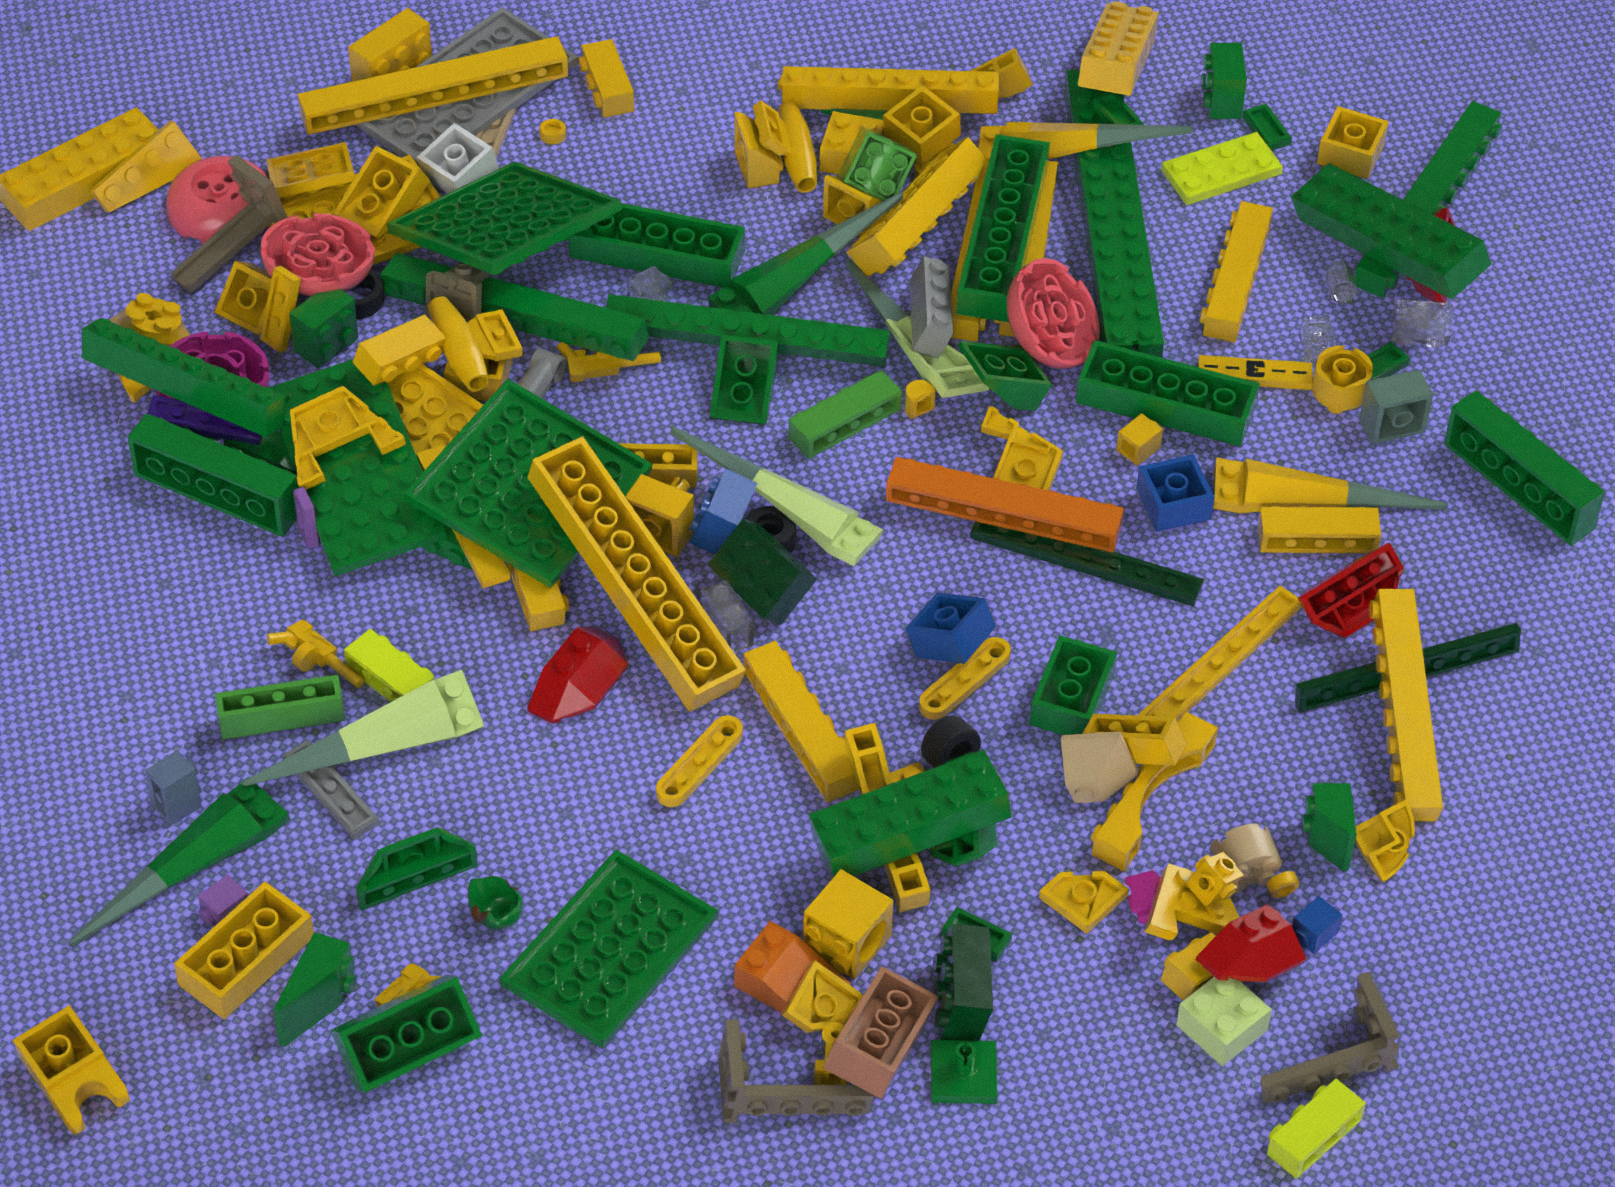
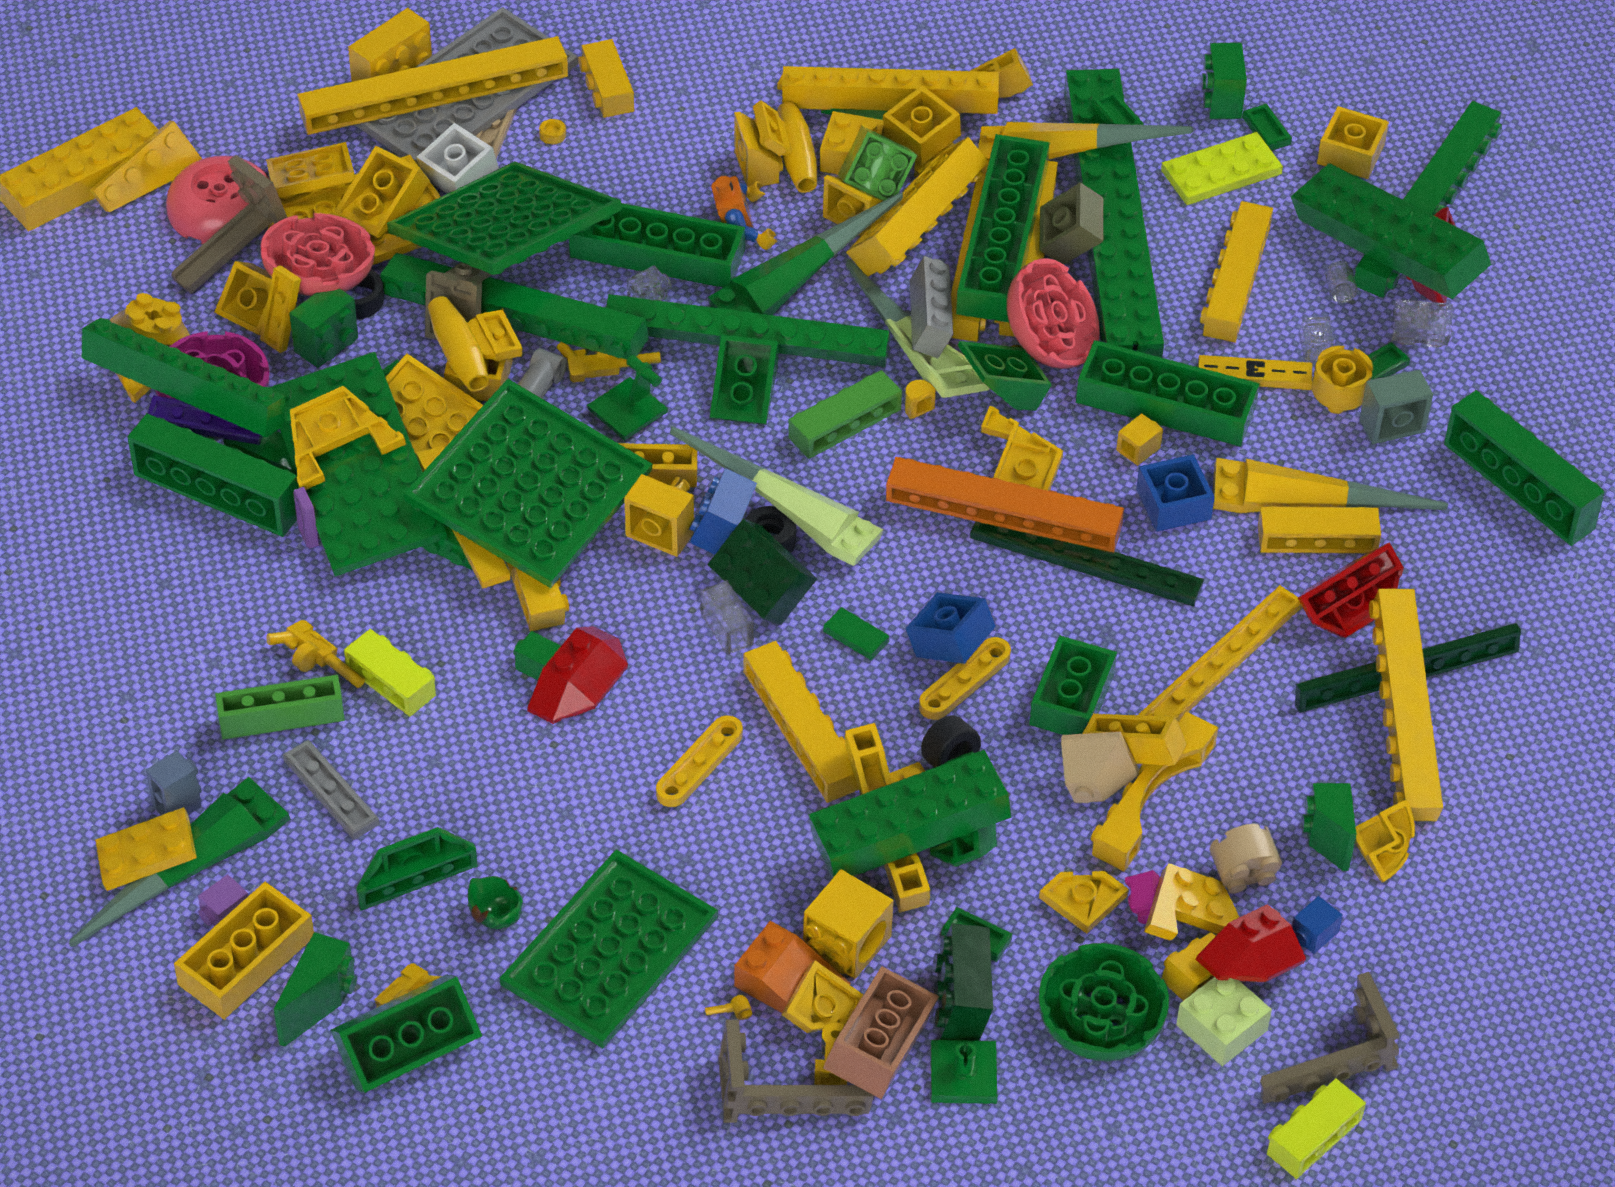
(68, 1066): yellow brick -> none
(145, 849): none -> yellow plate
(399, 350): yellow brick -> none
(421, 717): yellowish green plate -> none
(533, 654): none -> green brick
(629, 404): none -> green plate
(636, 574): yellow brick -> none
(734, 208): none -> torso
(738, 1005): none -> yellow hand
(856, 633): none -> green tile
(1071, 223): none -> olive brick
(1108, 973): none -> green brick
(1118, 48): yellow brick -> none
(1214, 879): yellow brick -> none
(1283, 884): yellow tile -> none

